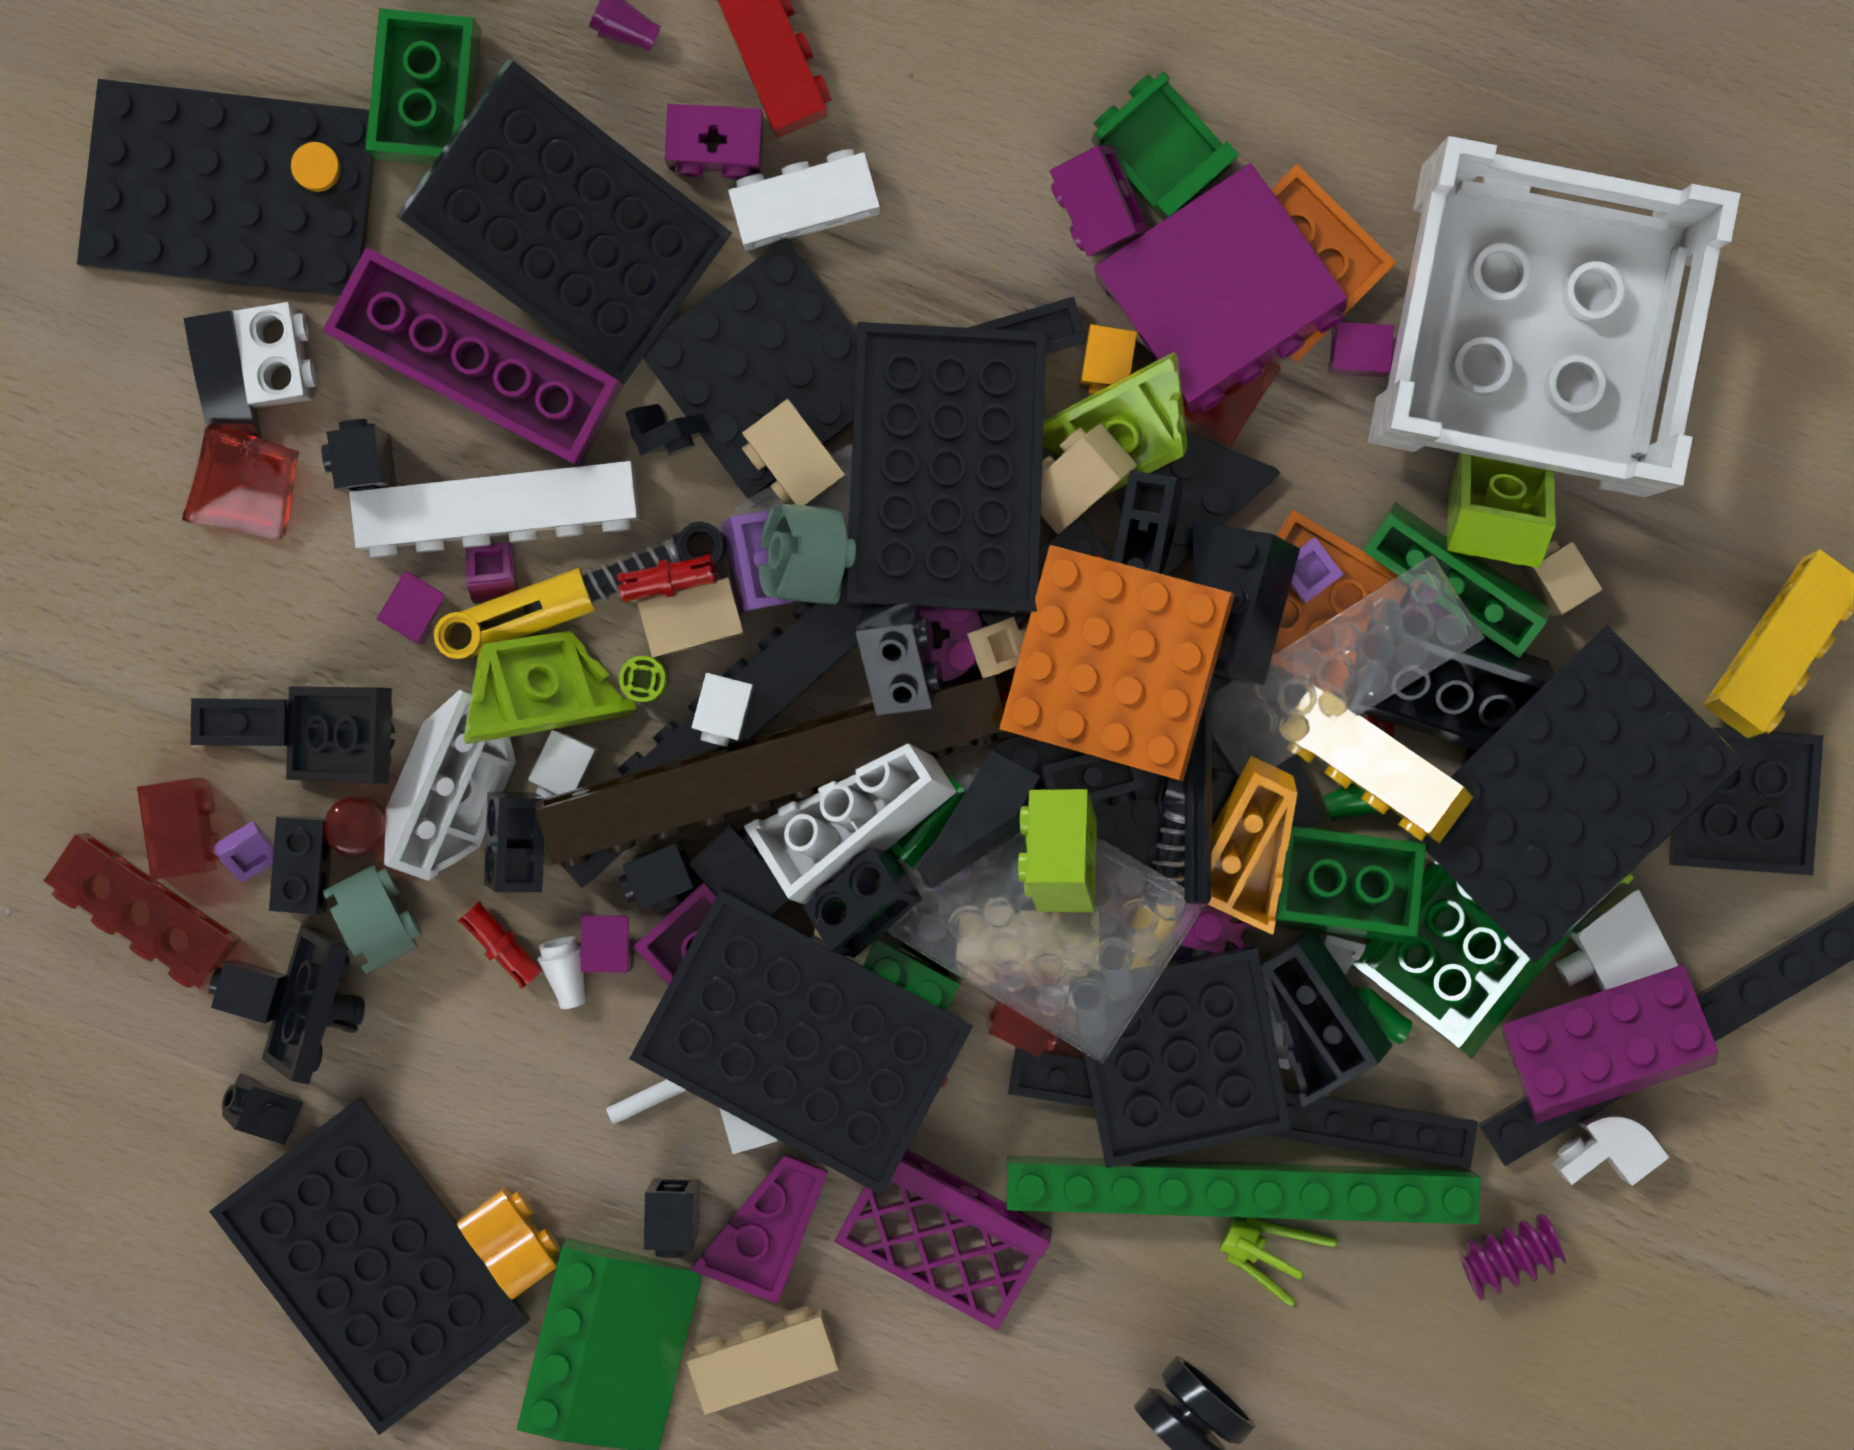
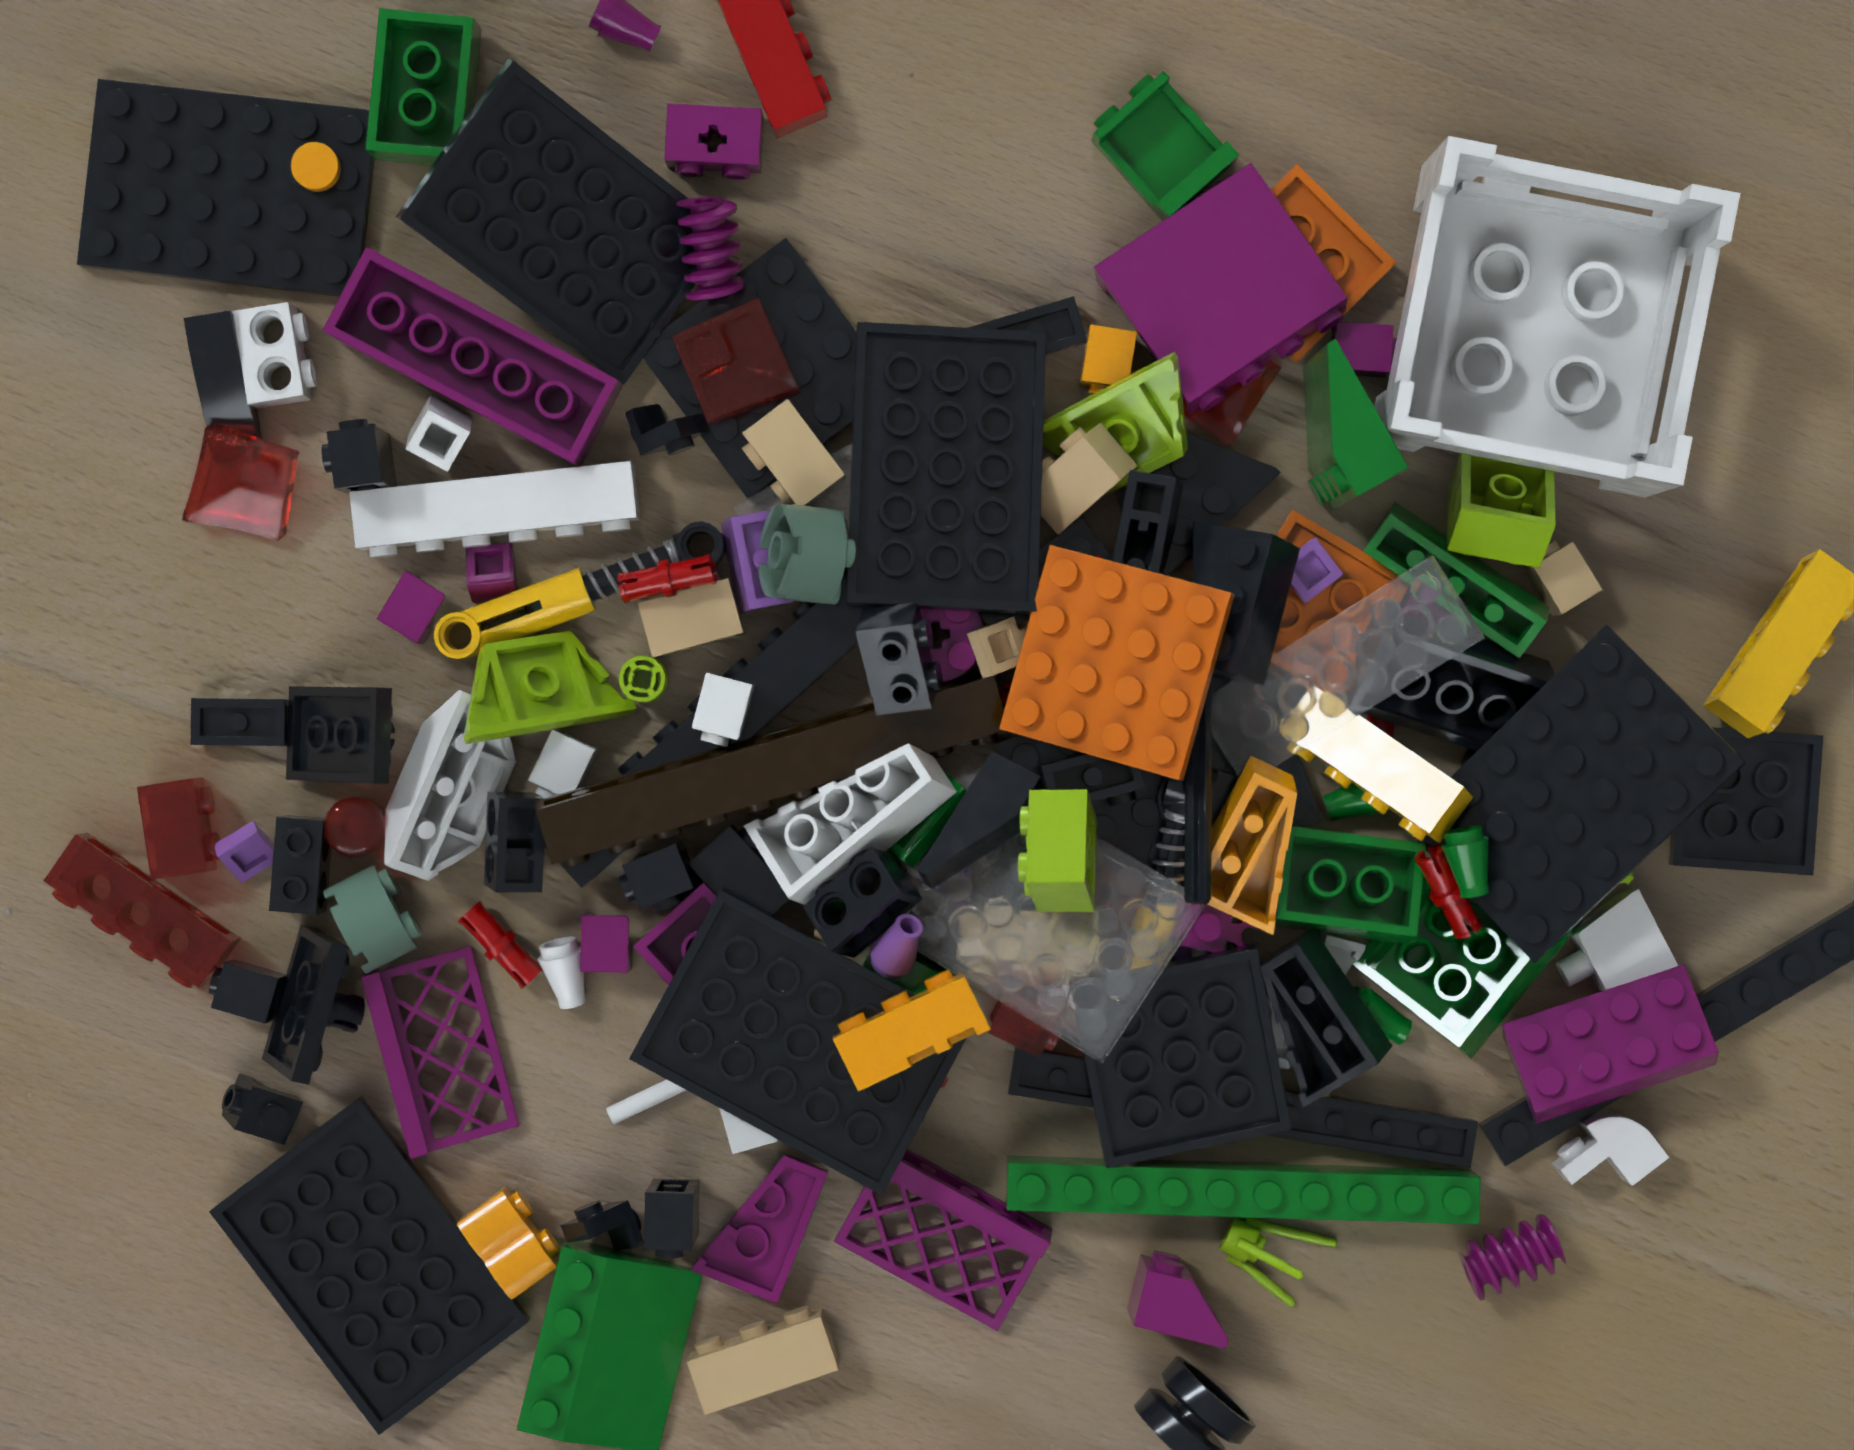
(399, 1060): none -> magenta fence
(439, 433): none -> white brick
(616, 1218): none -> black bracket
(711, 247): none -> magenta piece
(735, 362): none -> clear red plate
(804, 199): white brick -> none
(896, 949): none -> medium lavender cone
(909, 1029): none -> light orange wedge
(1098, 200): magenta brick -> none
(1171, 1302): none -> magenta slope
(1345, 435): none -> green slope
(1446, 892): none -> red pin
(1468, 859): none -> green cone

